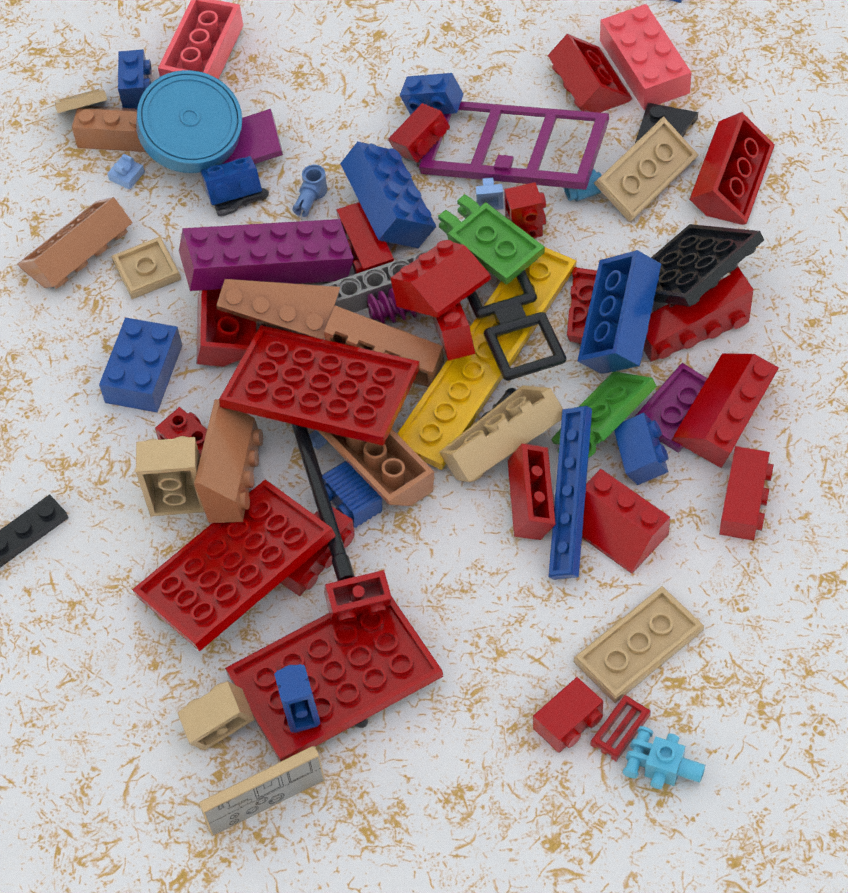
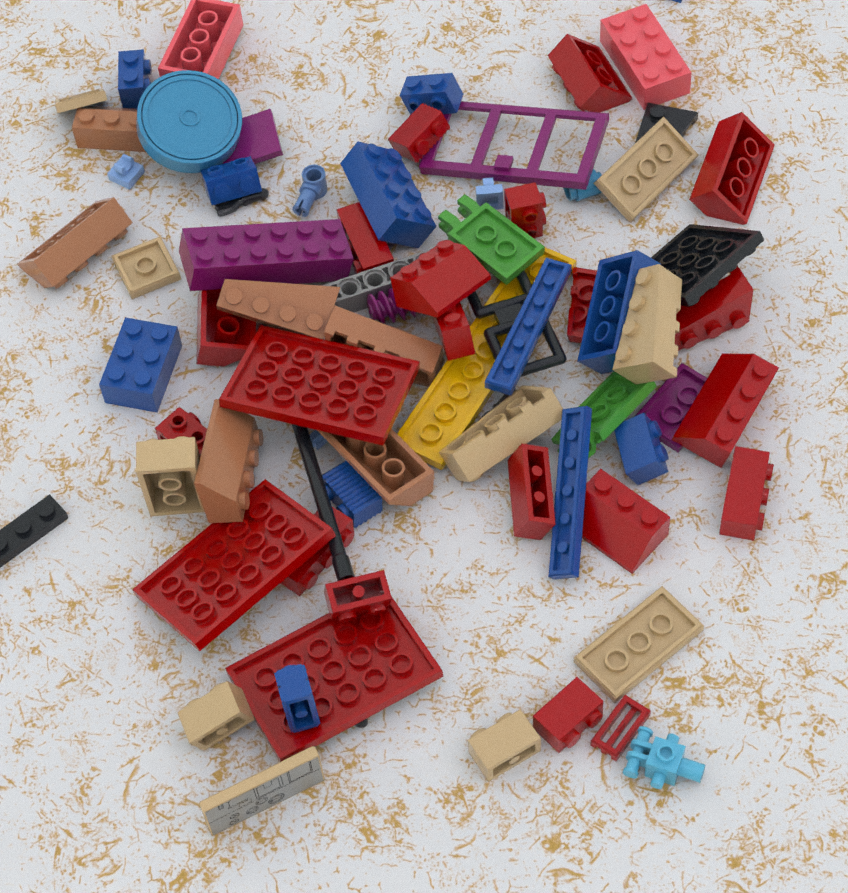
(504, 744): none -> tan brick
(528, 326): none -> blue tile
(650, 327): none -> tan wedge

